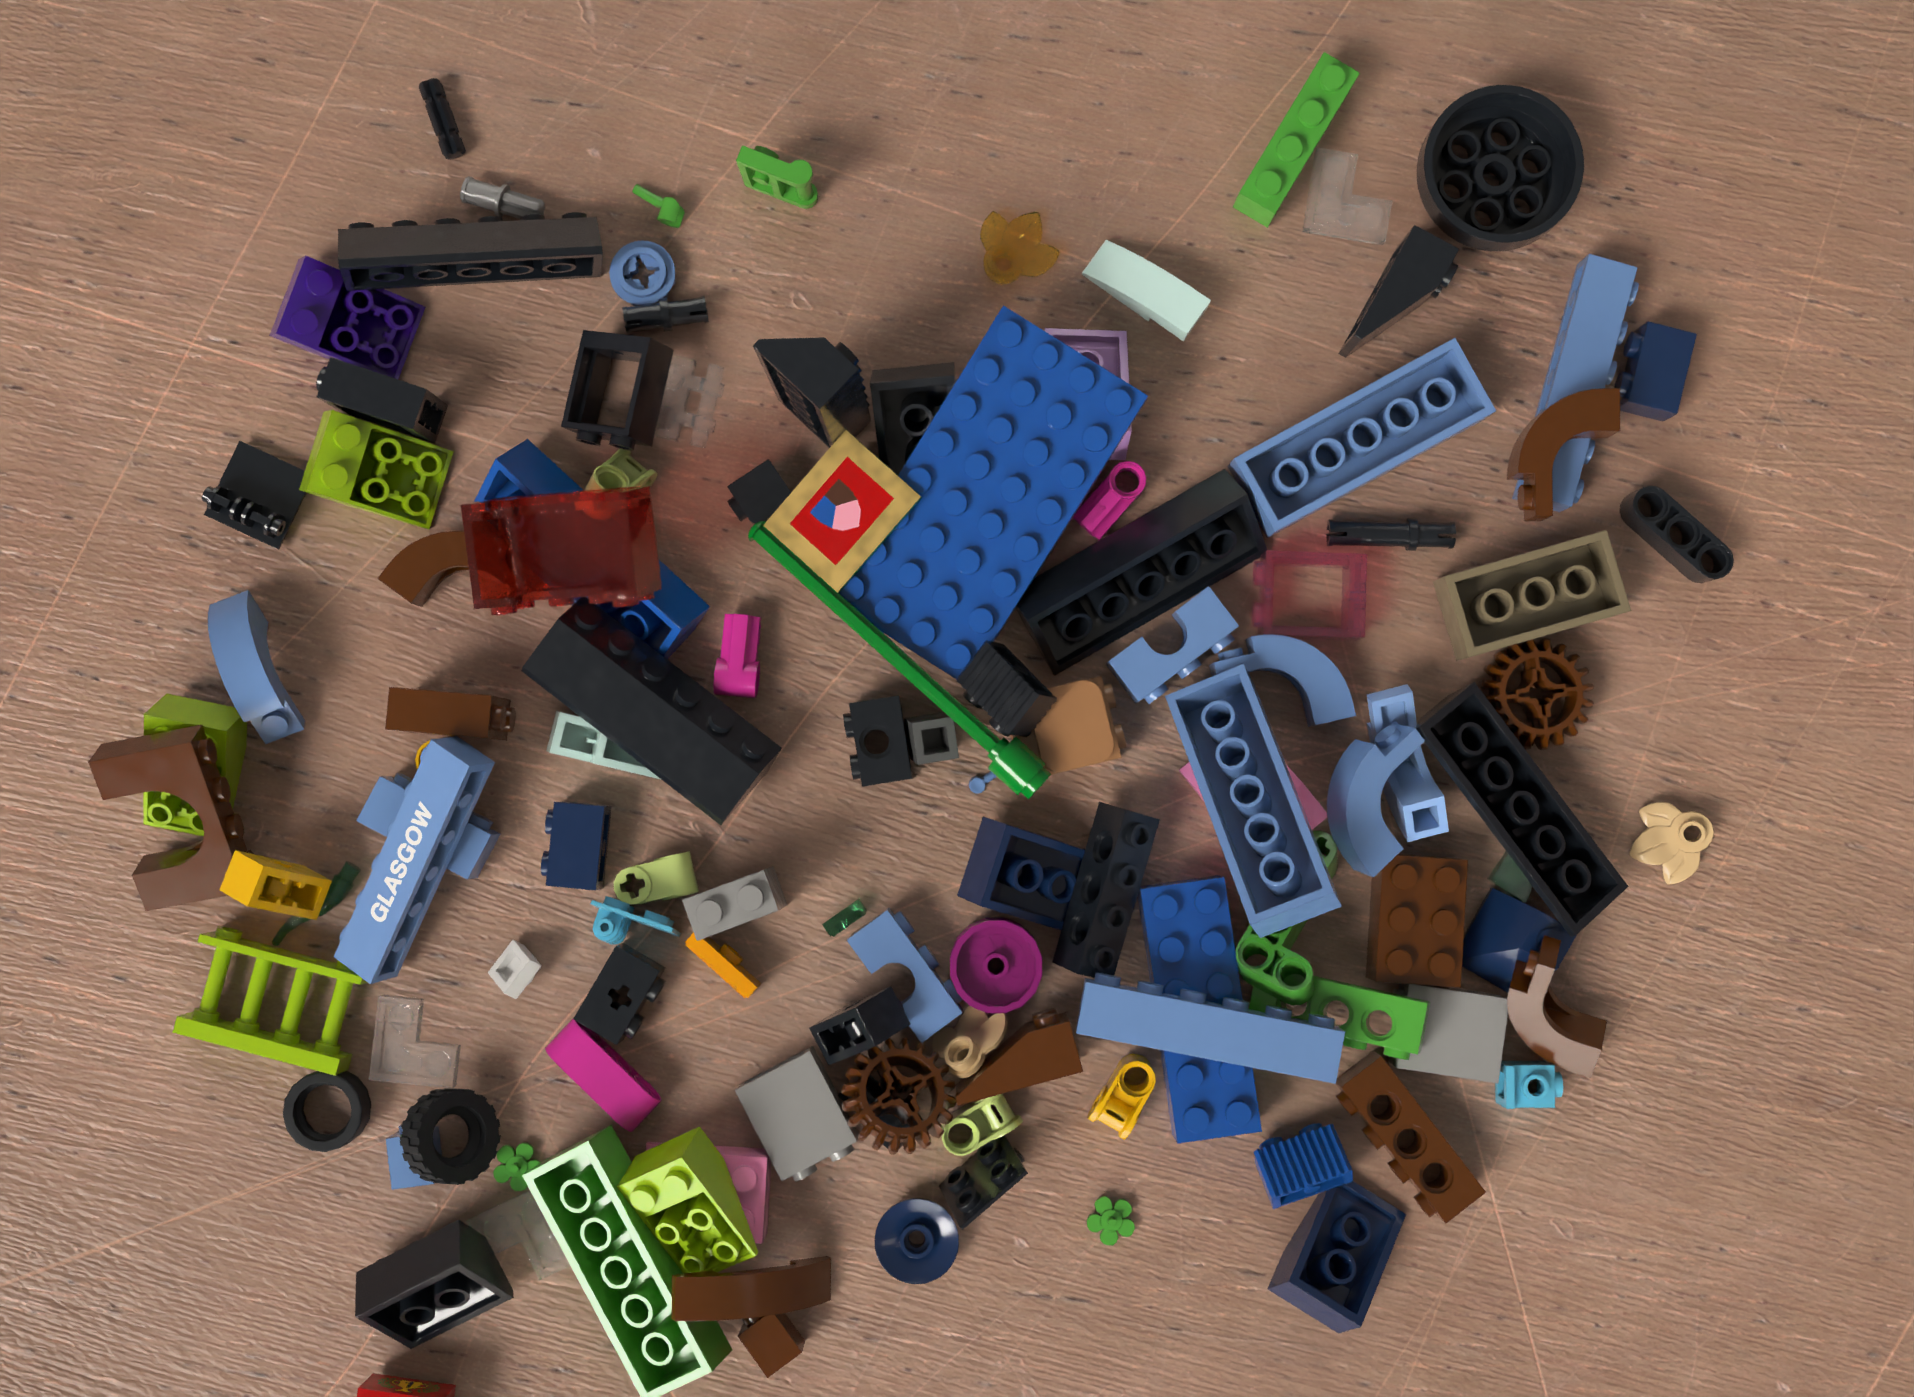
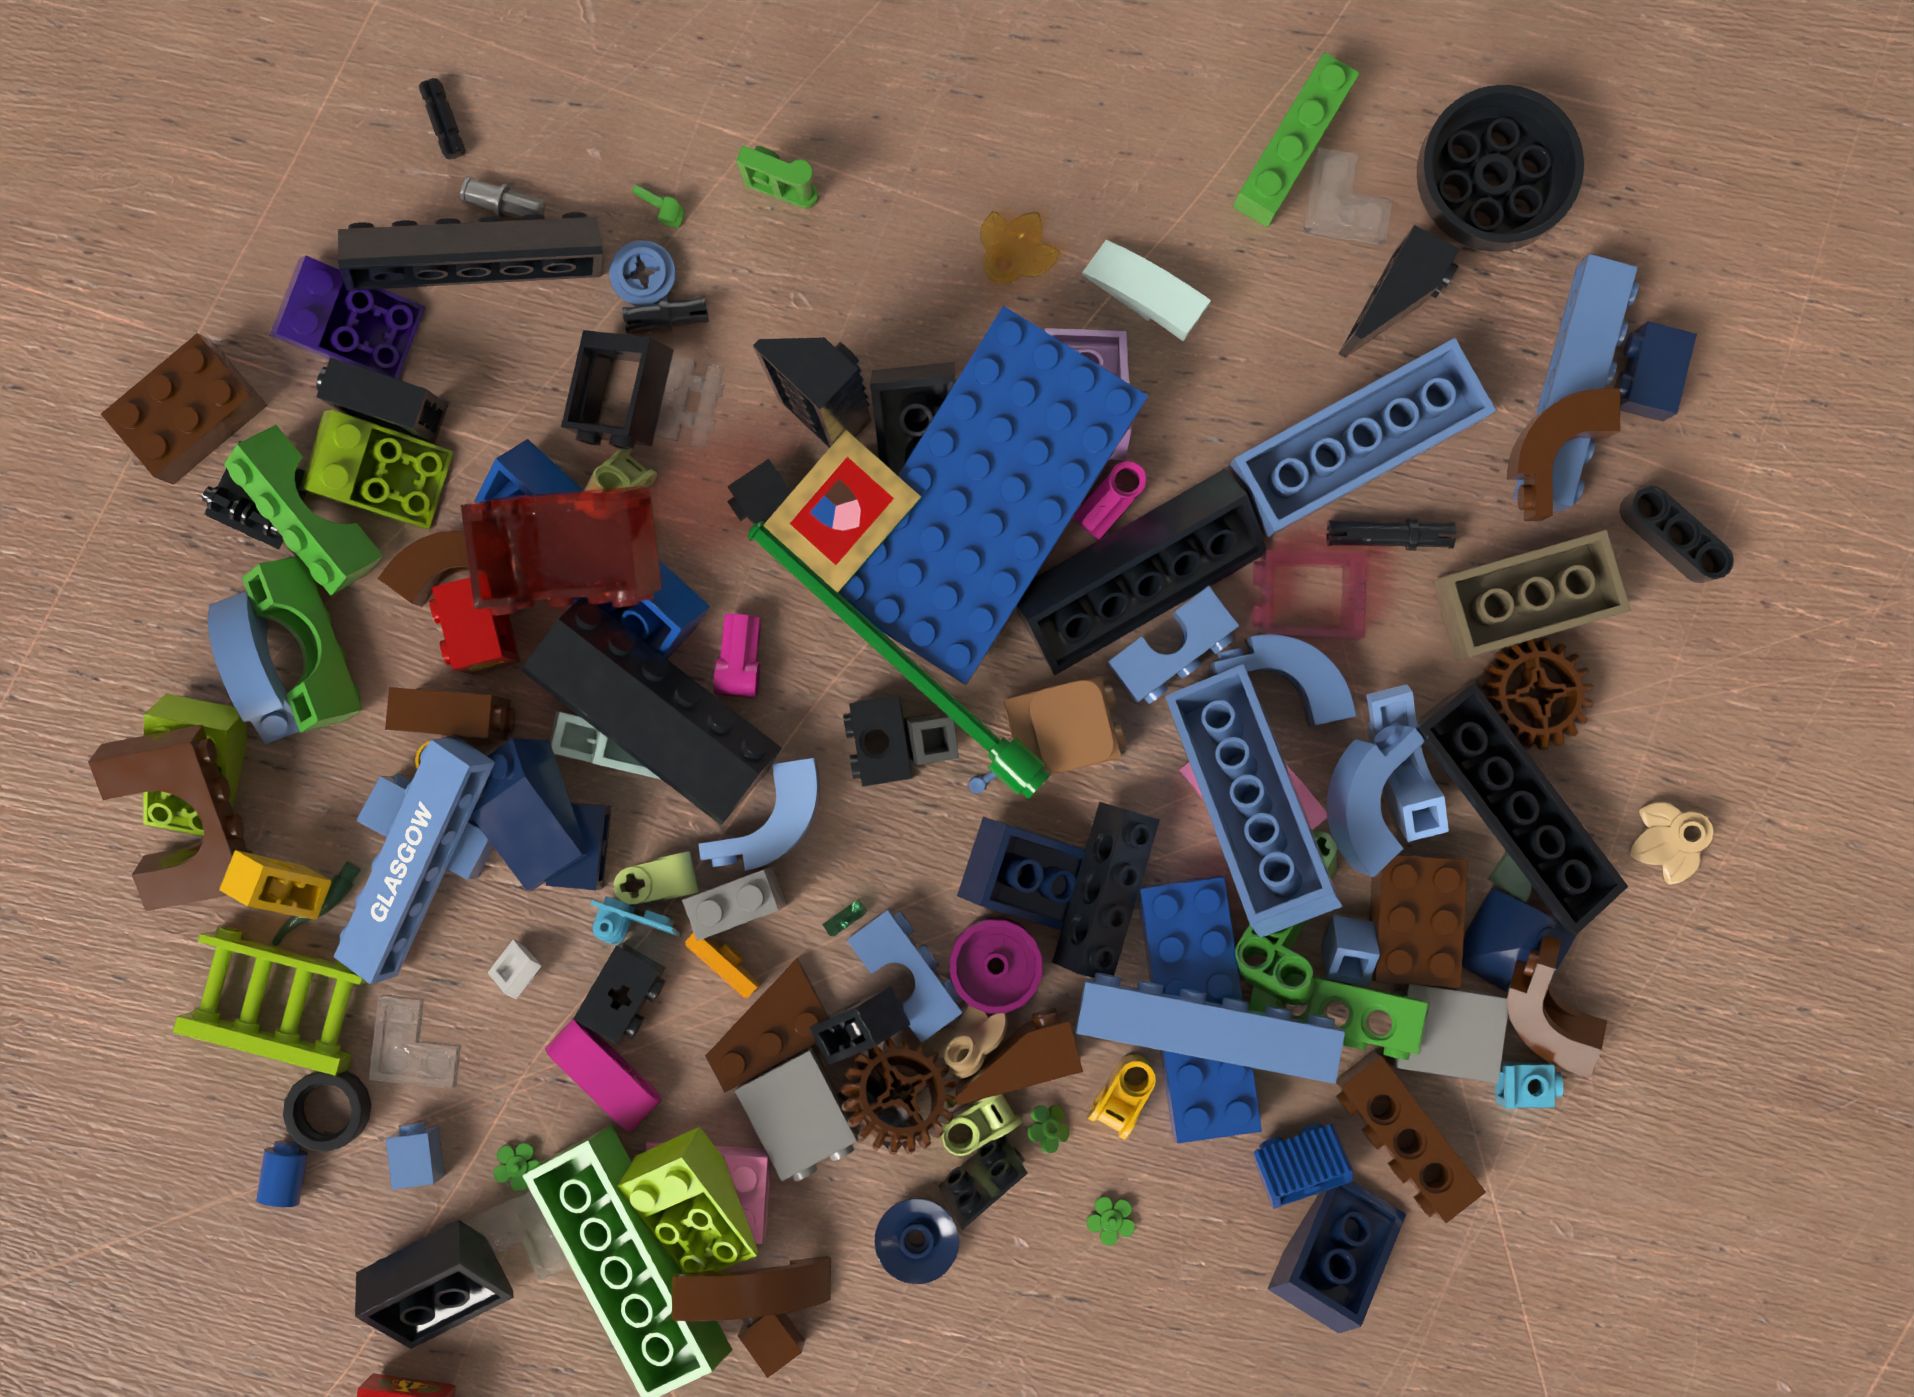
(184, 409): none -> reddish brown brick
(282, 1175): none -> blue brick
(290, 596): none -> bright green arch
(331, 550): none -> bright green arch
(419, 1128): black tyre -> none
(472, 636): none -> red brick
(529, 812): none -> dark blue slope
(769, 1030): none -> reddish brown wing
(794, 810): none -> light blue arch
(1005, 689): black brick -> none
(1048, 1129): none -> bright green plant
(1350, 950): none -> medium blue brick

